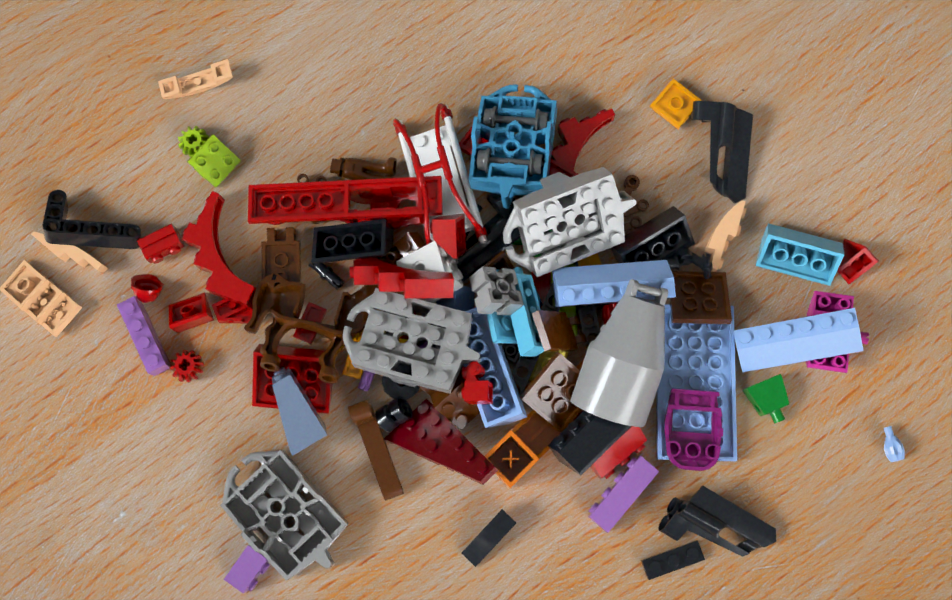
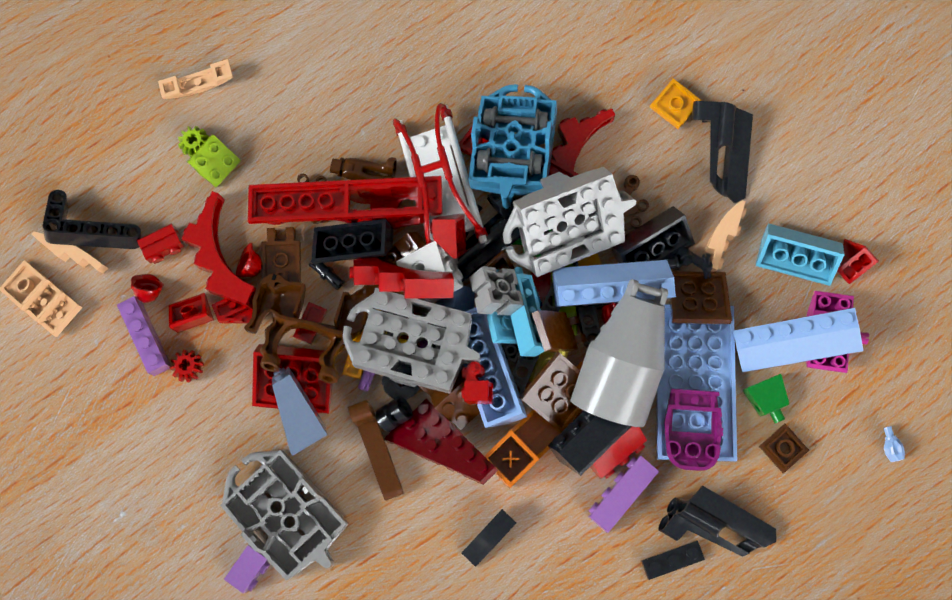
(249, 263): none -> red hat
(772, 445): none -> reddish brown piece

